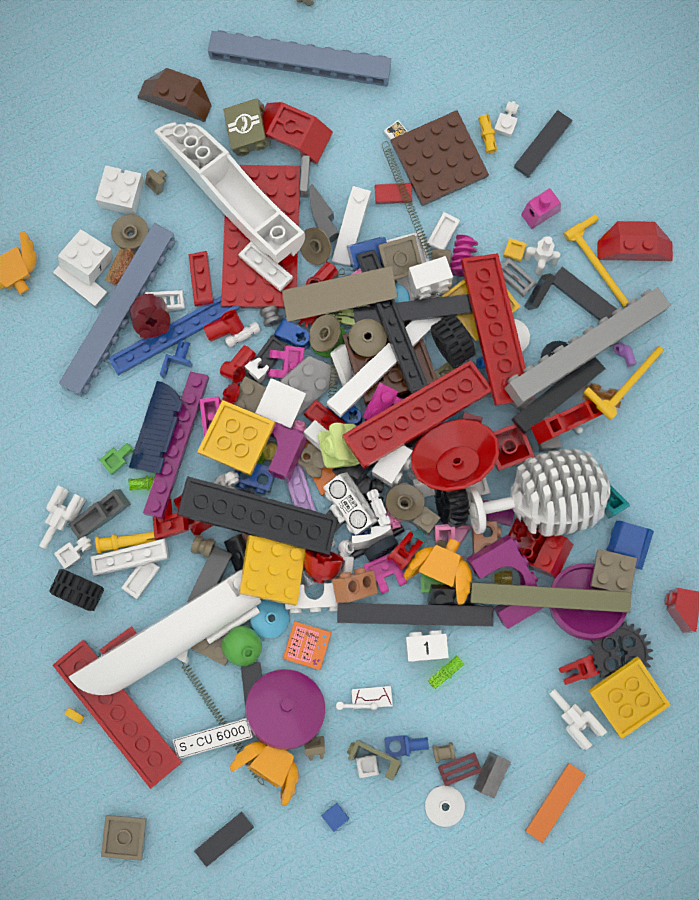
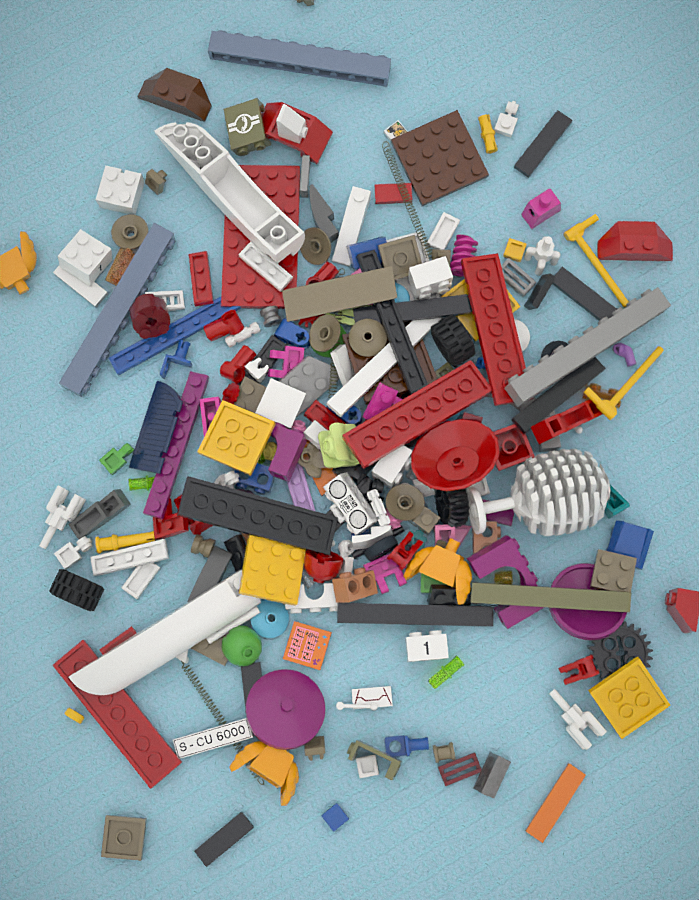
(291, 125): none -> white slope
(434, 803): white dish -> none
(543, 552): red slope -> none

